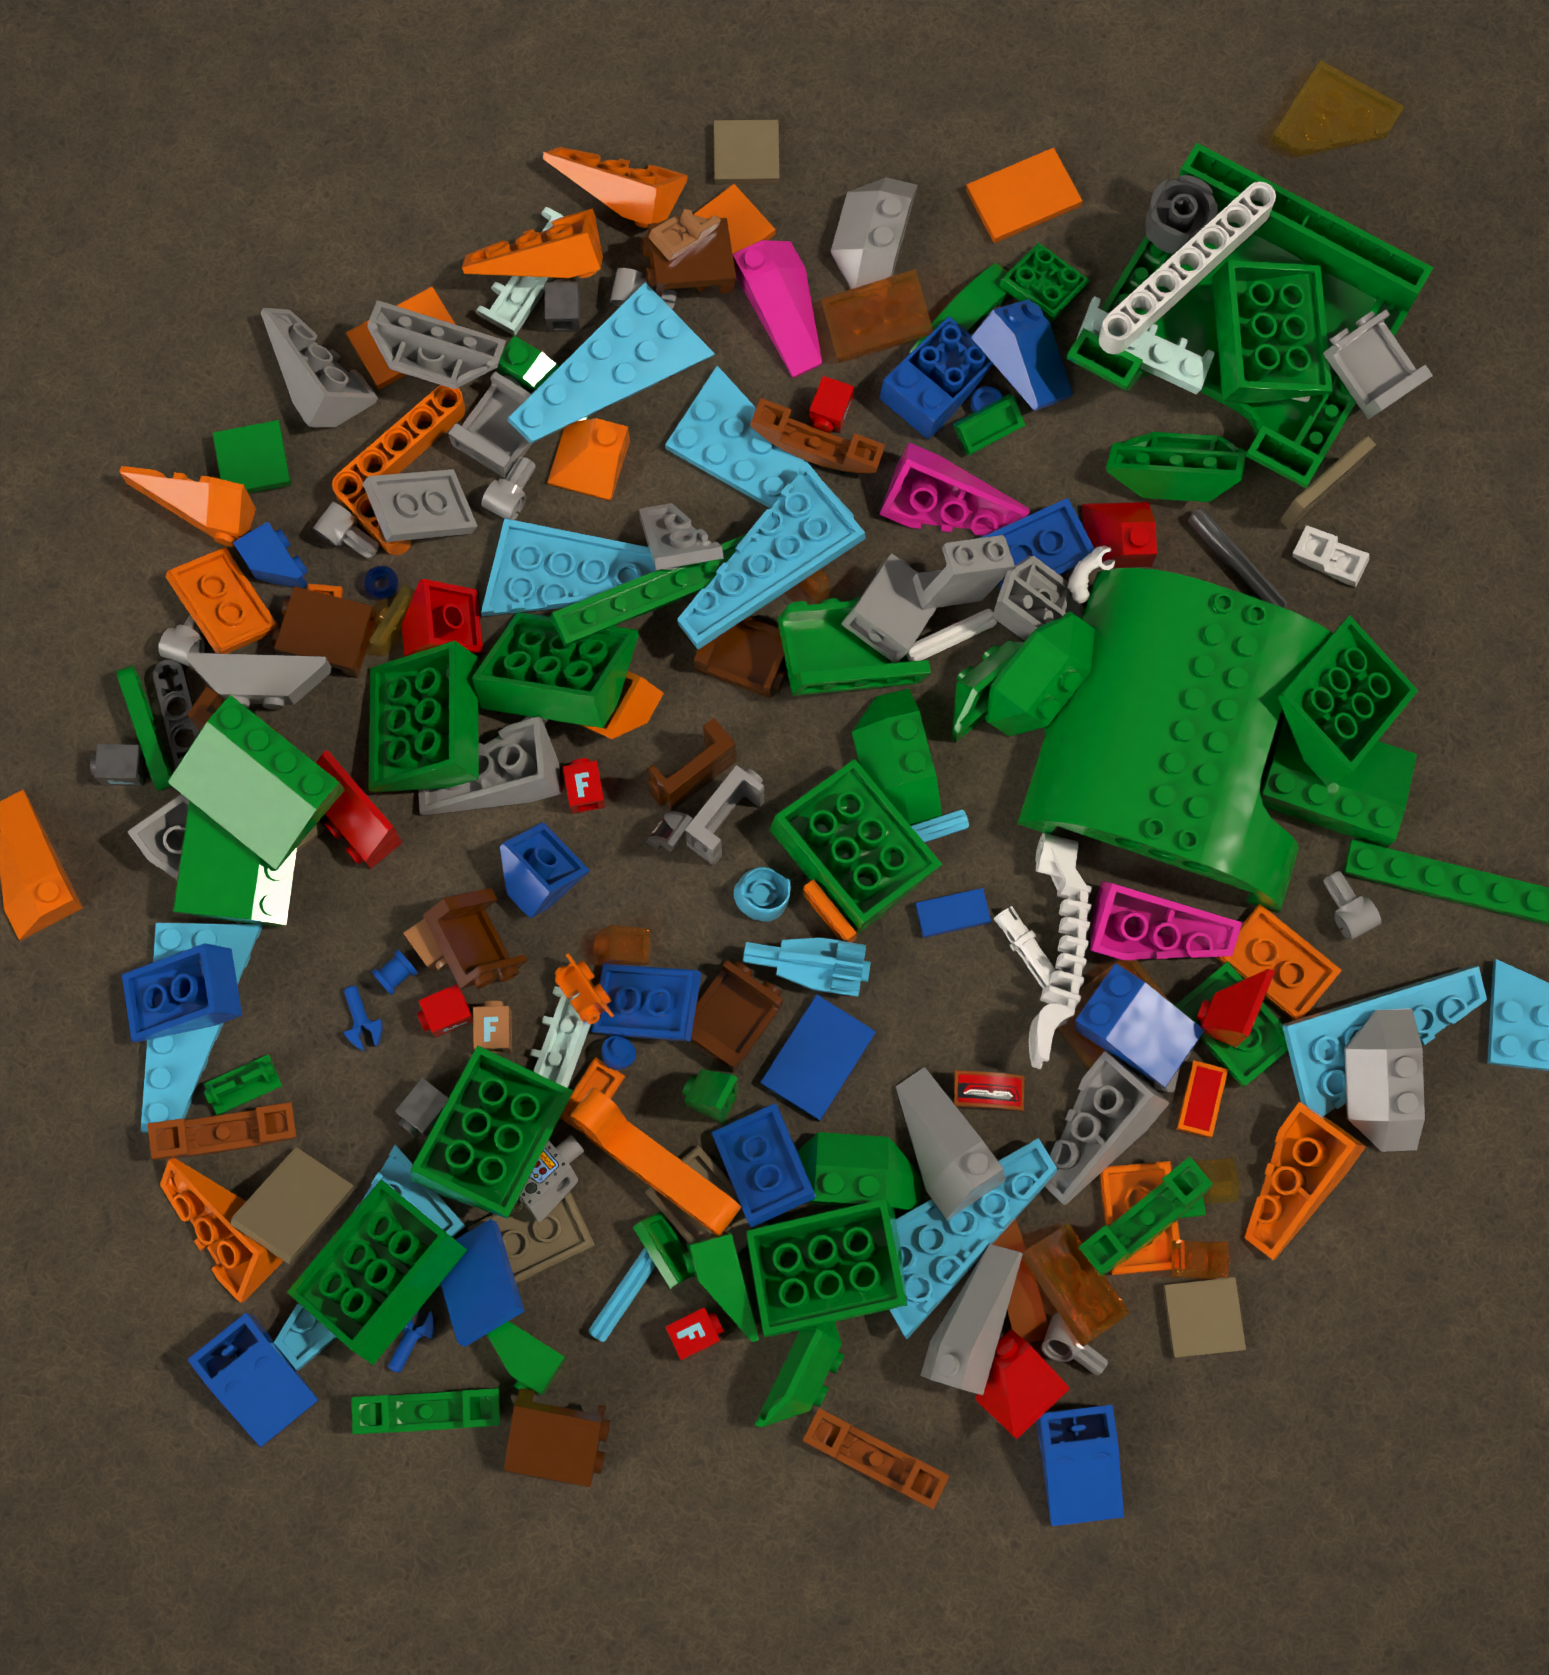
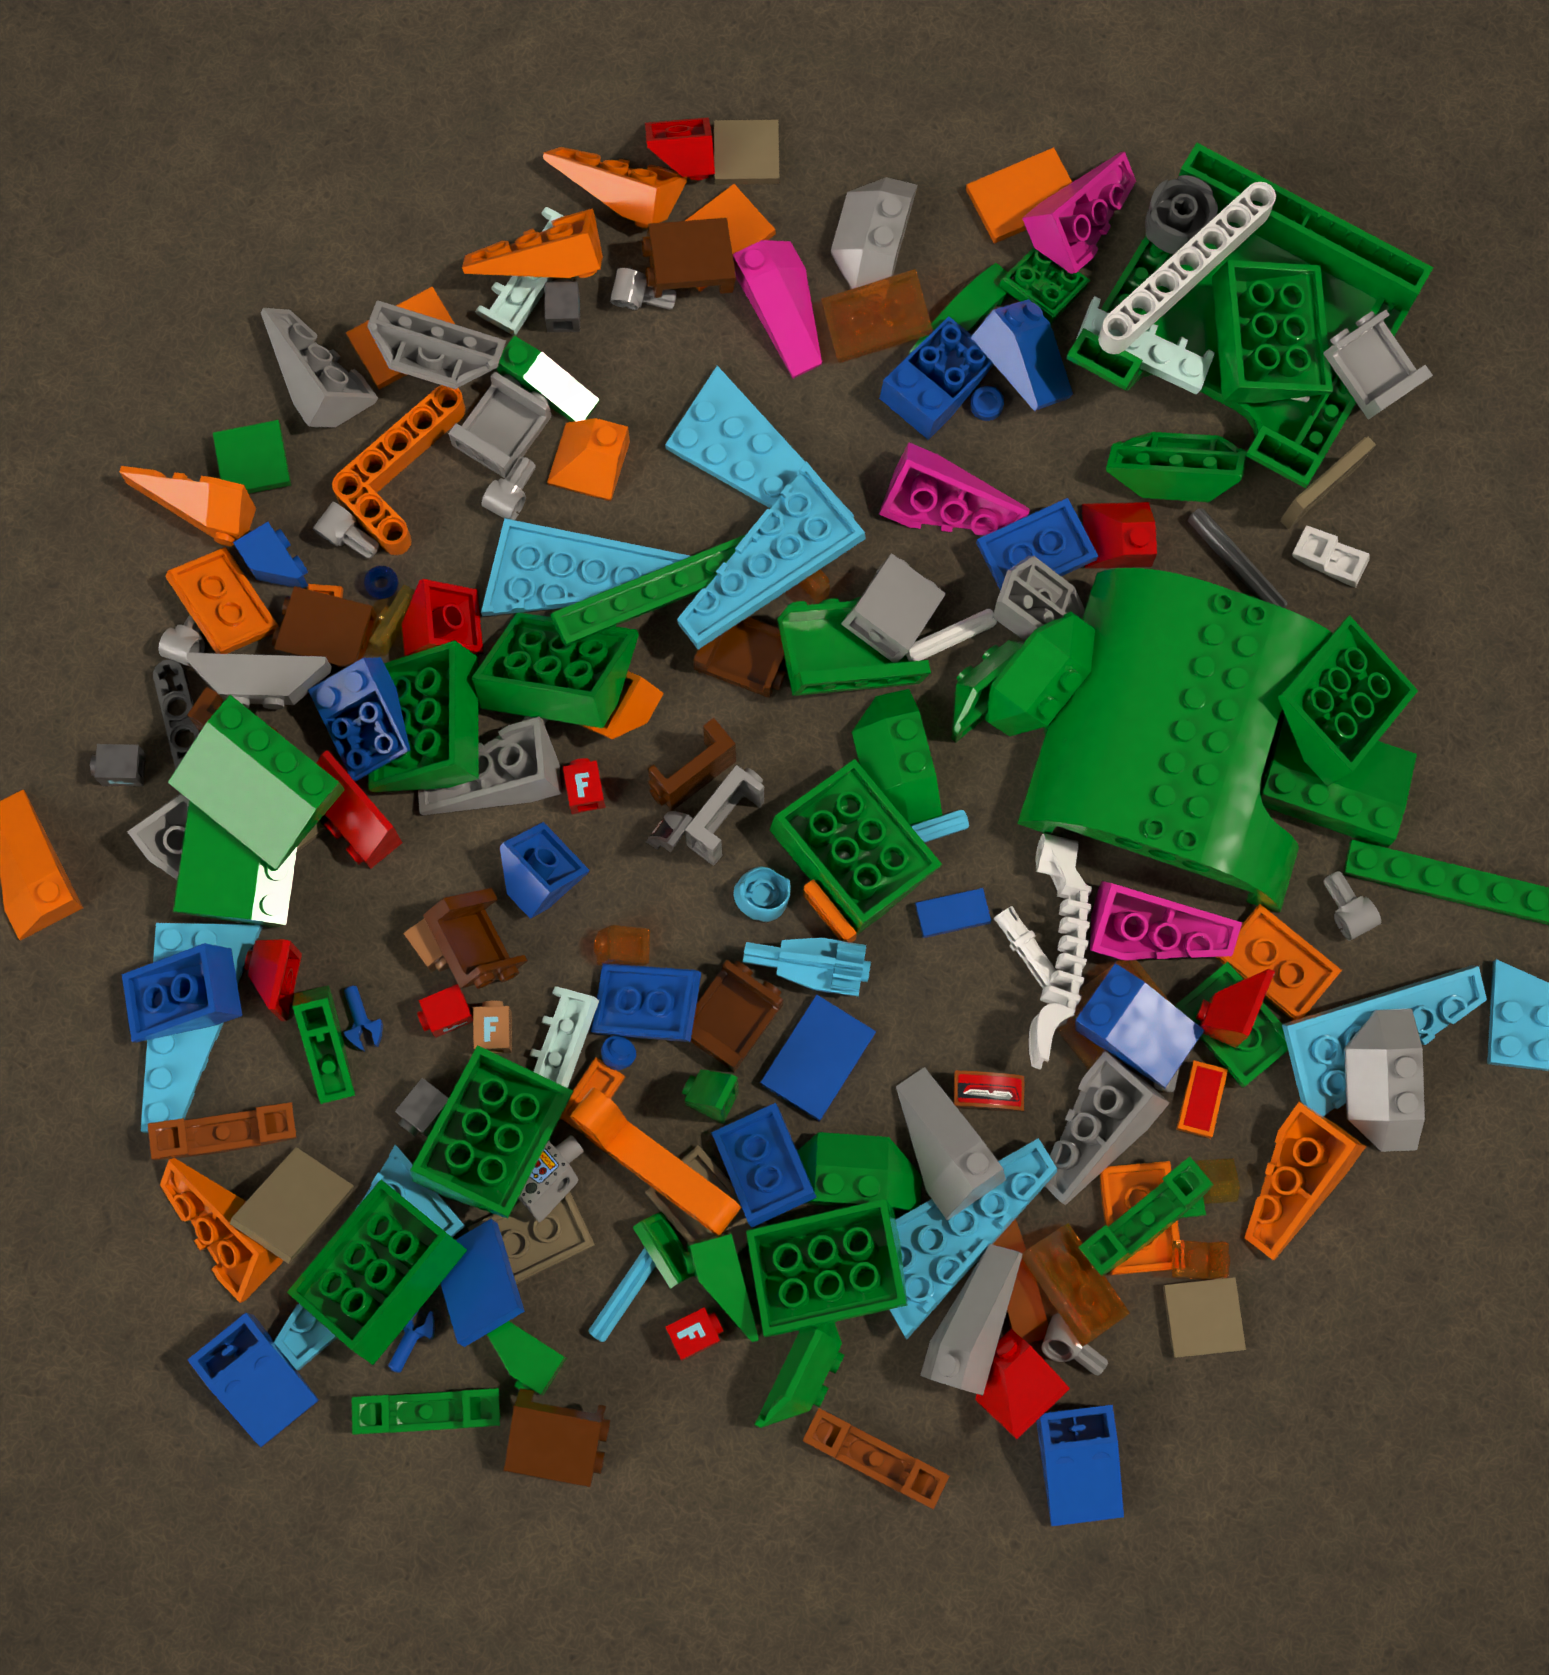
(145, 727): green beam -> none
(242, 1085): green hinge -> none
(274, 972): none -> red slope
(323, 1043): none -> green slope
(362, 716): none -> blue slope
(394, 972): blue bush -> none
(419, 505): light grey plate -> none
(591, 1000): orange hinge -> none
(623, 357): medium azure wing -> none
(674, 539): light grey wing -> none
(682, 233): medium nougat slope -> none
(683, 146): none -> red slope
(813, 444): dark orange slope -> none
(831, 405): red brick -> none
(970, 572): light grey panel -> none
(989, 424): green tile -> none
(1075, 217): none -> dark pink wedge
(1079, 577): white piece -> none
(1335, 114): clear yellow plate -> none

